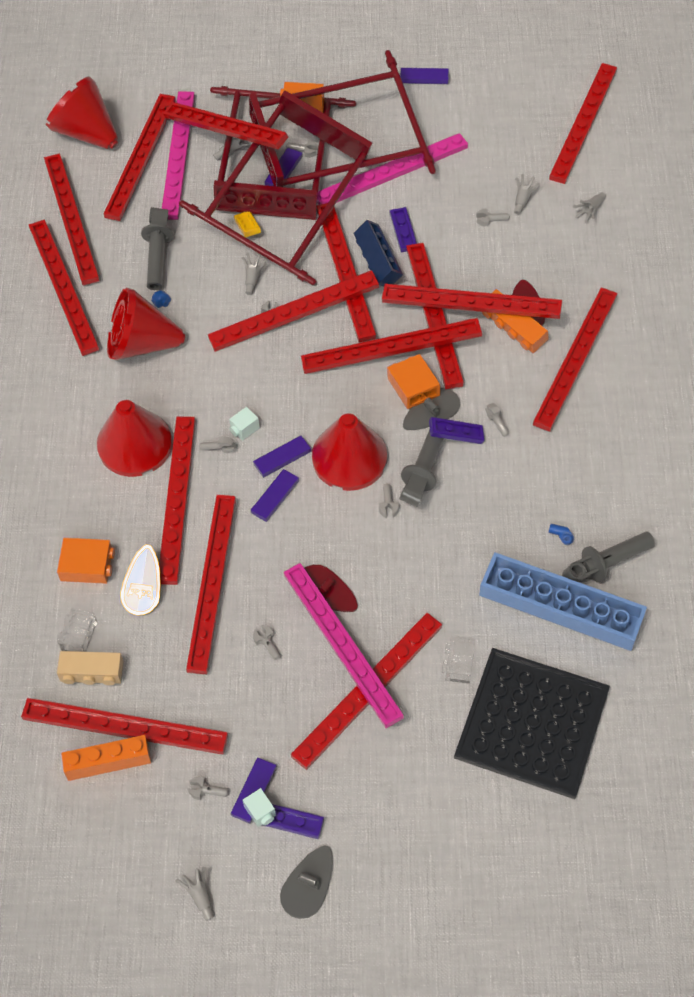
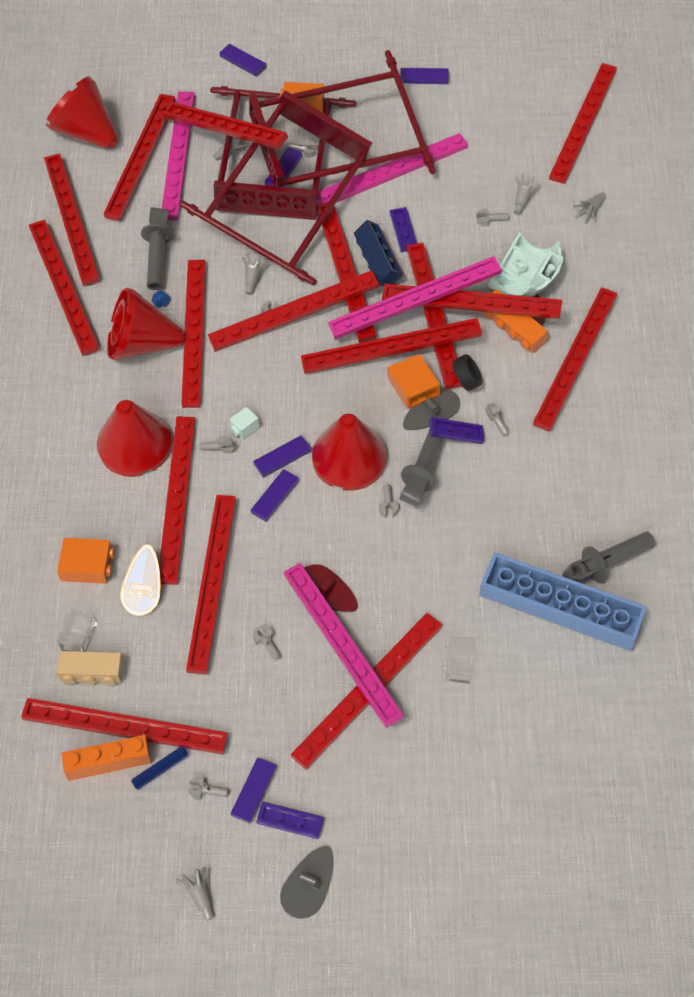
(159, 767): none -> clear blue axle
(193, 334): none -> red plate
(243, 60): none -> dark purple tile
(247, 224): yellow plate -> none
(259, 808): light aqua brick -> none
(415, 297): none -> dark pink plate
(467, 372): none -> black tyre
(527, 268): none -> light aqua piece
(532, 723): black tile -> none
(563, 532): blue arm -> none

